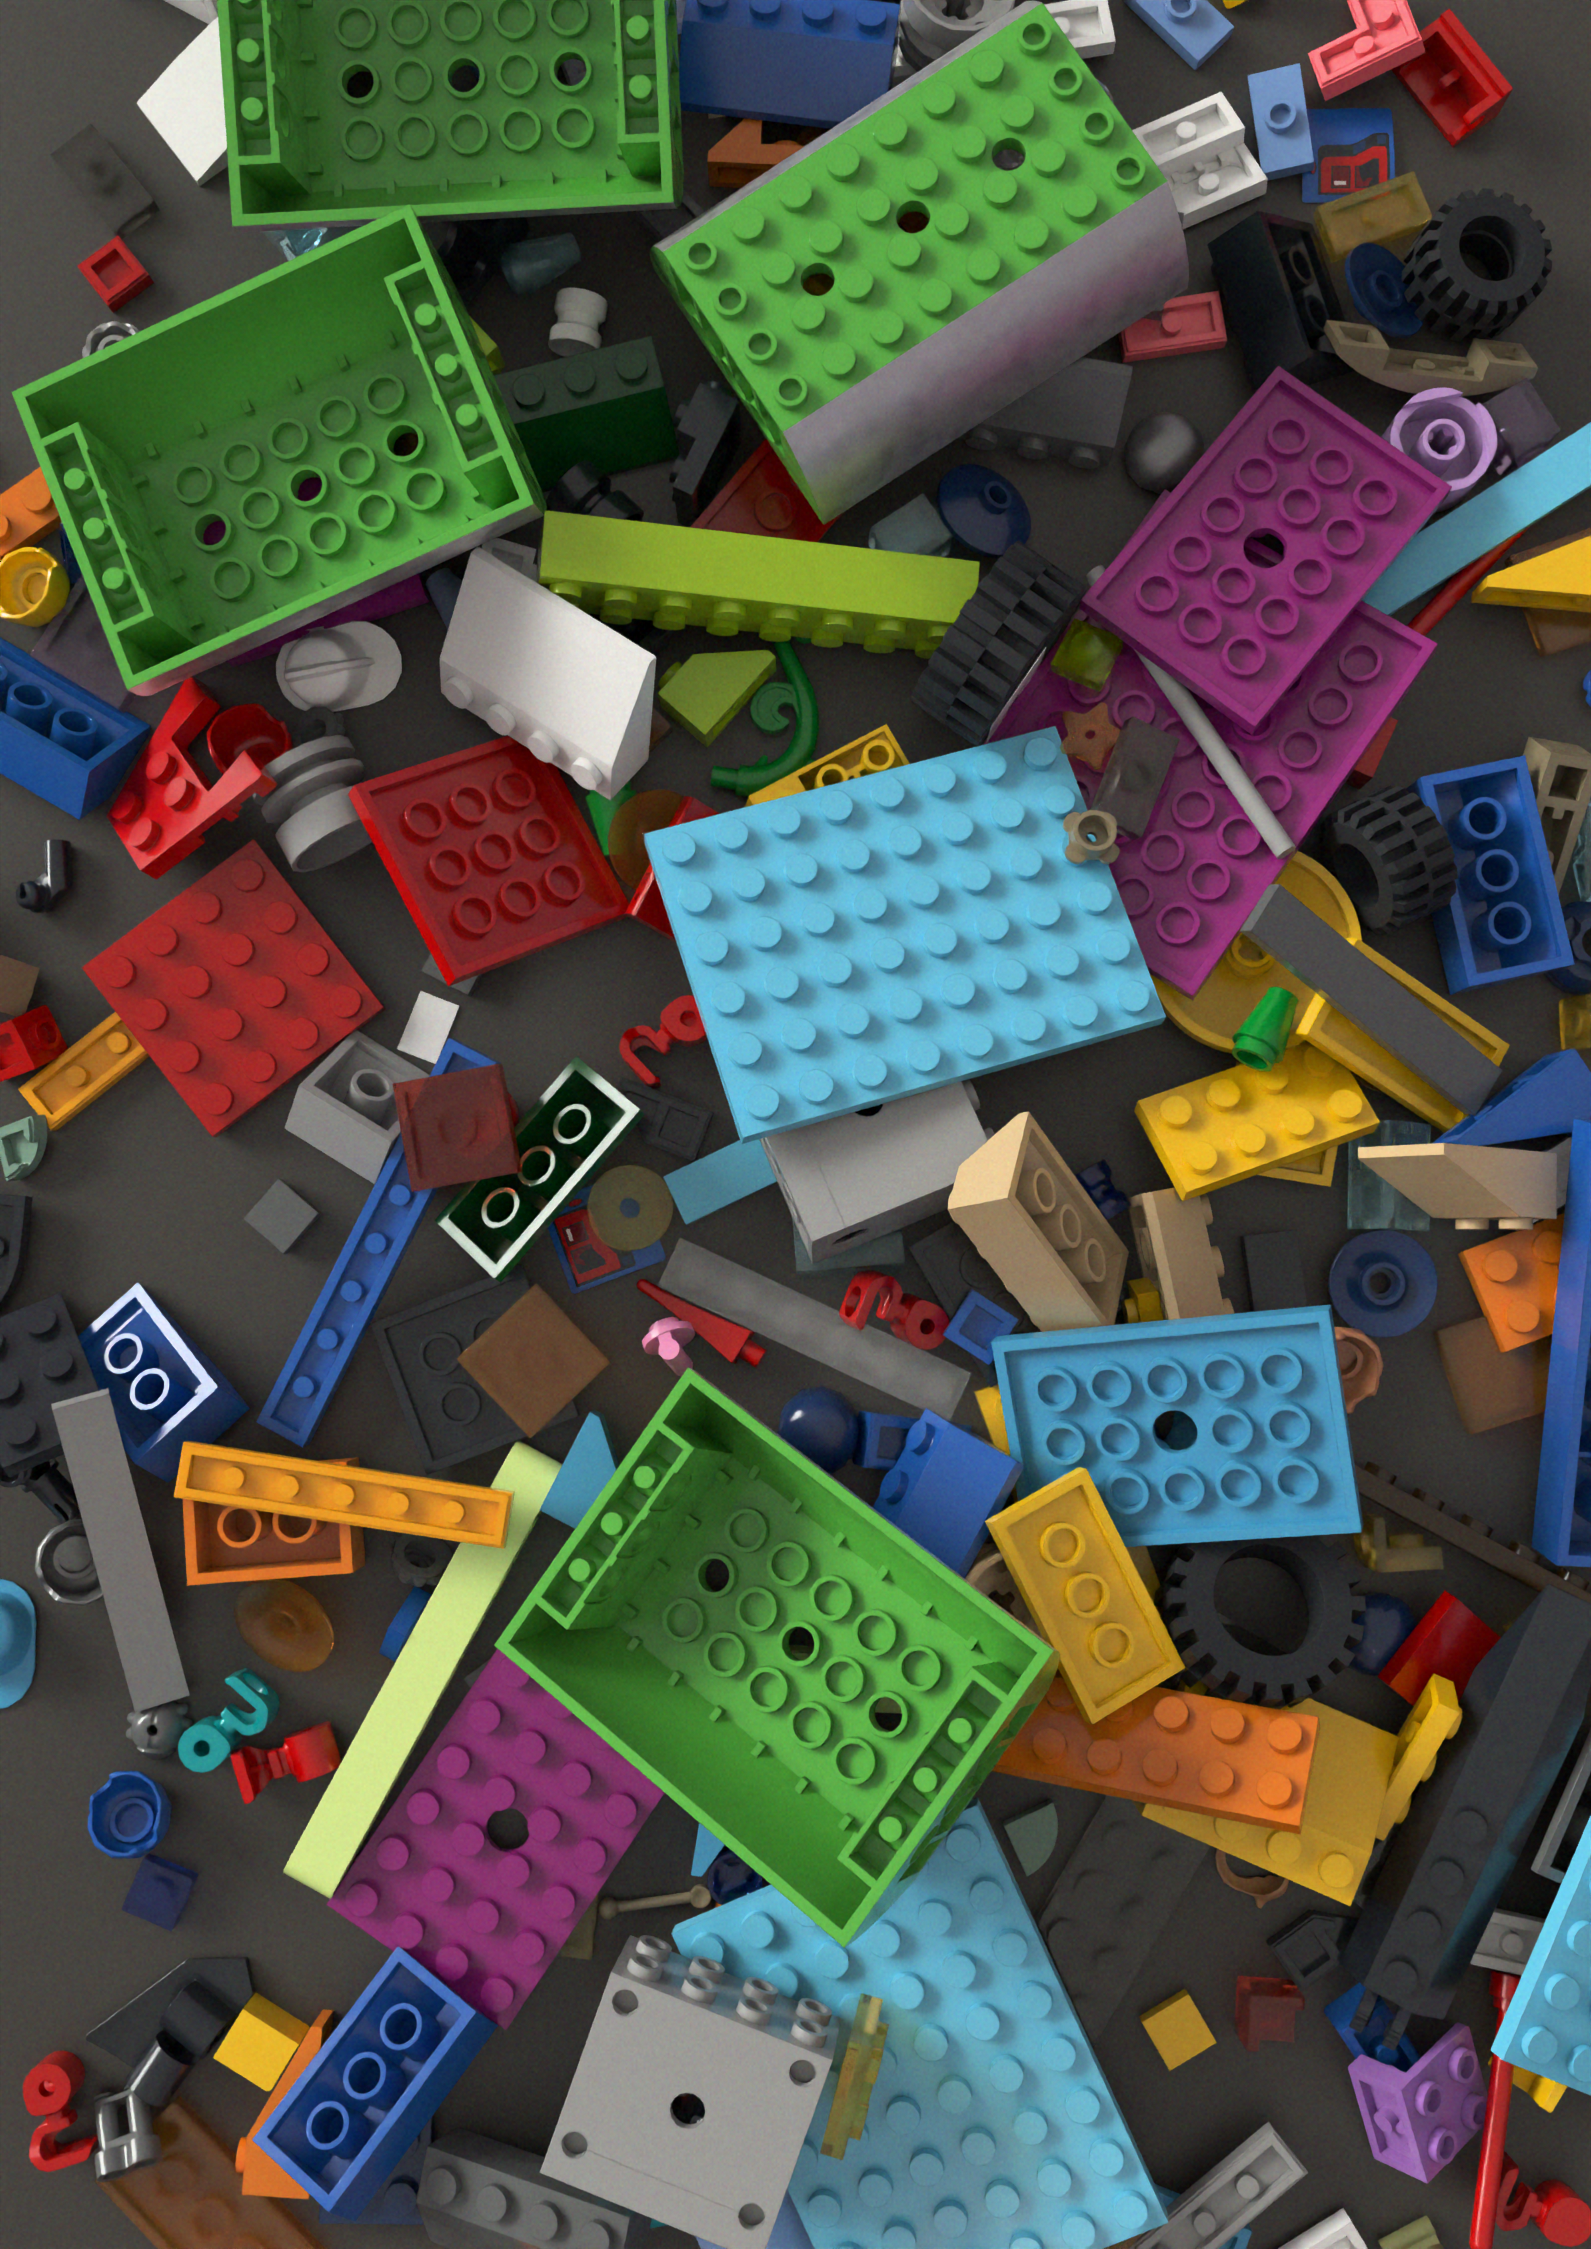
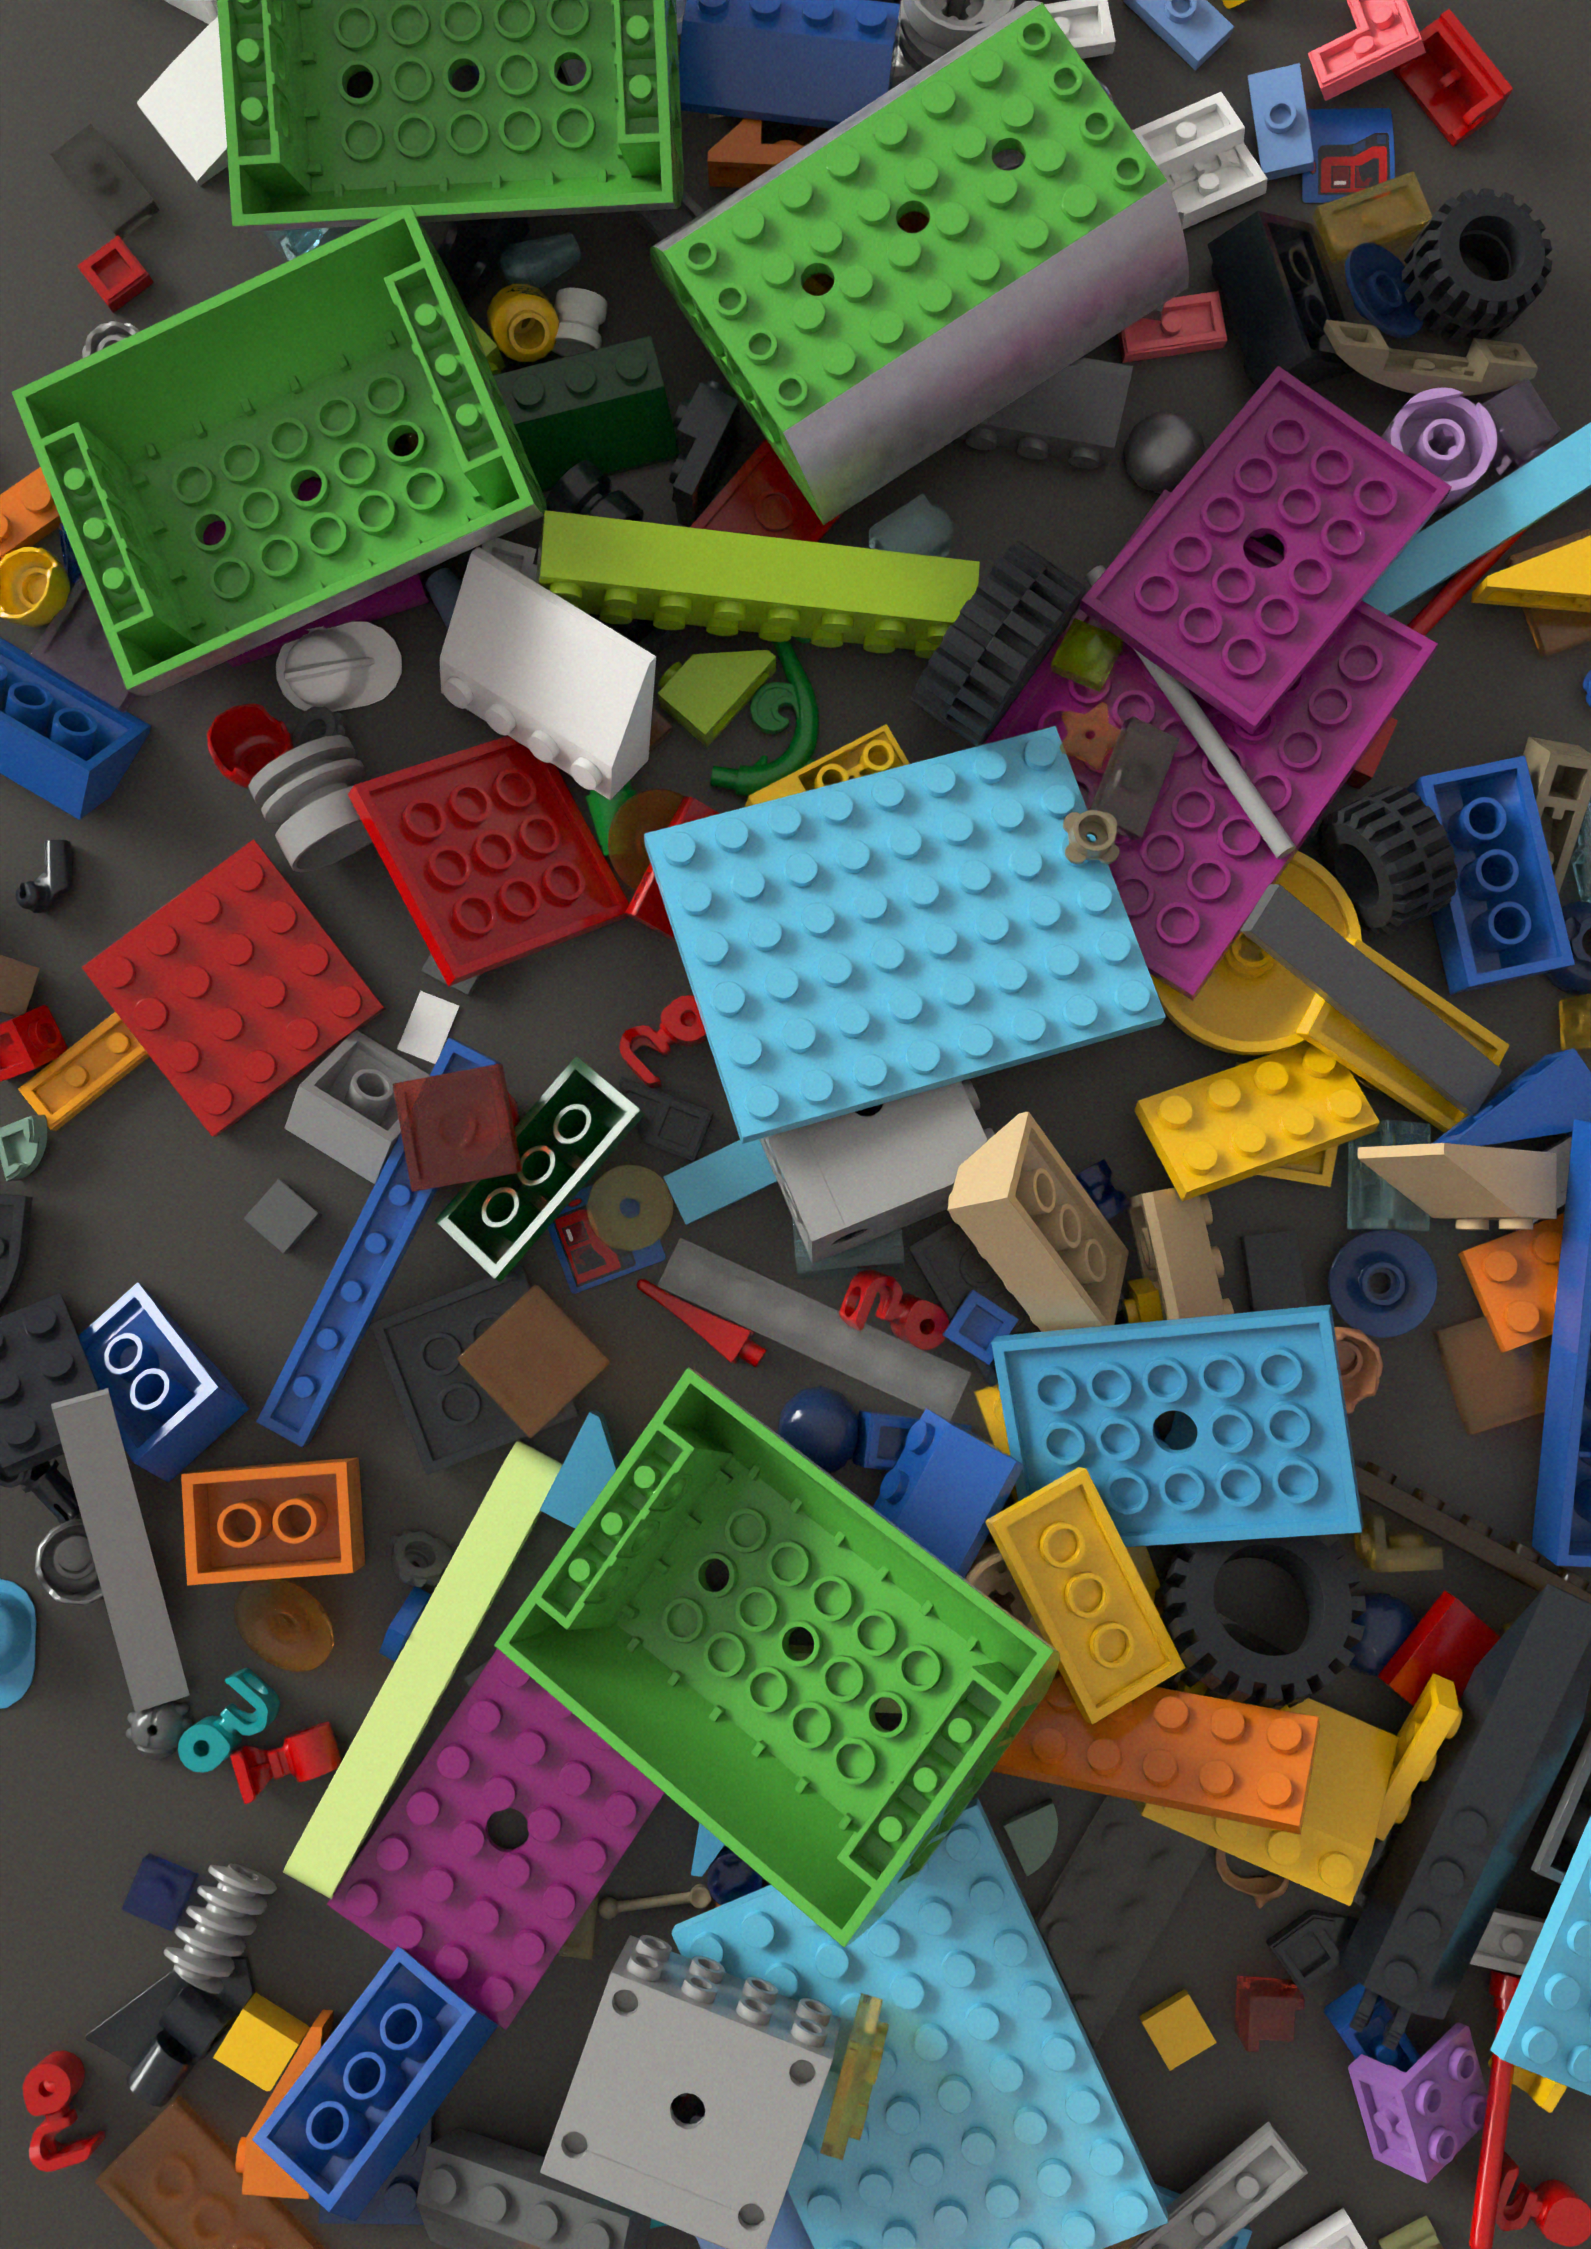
(125, 2153): dark grey piece -> none
(129, 1815): blue hair -> none
(169, 796): red wing -> none
(220, 1926): none -> light grey piece
(344, 1494): light orange tile -> none
(522, 322): none -> yellow head
(667, 1340): bright pink plate -> none
(982, 510): dark blue dish -> none
(1014, 697): white sticker -> none
(1266, 1031): green cone -> none

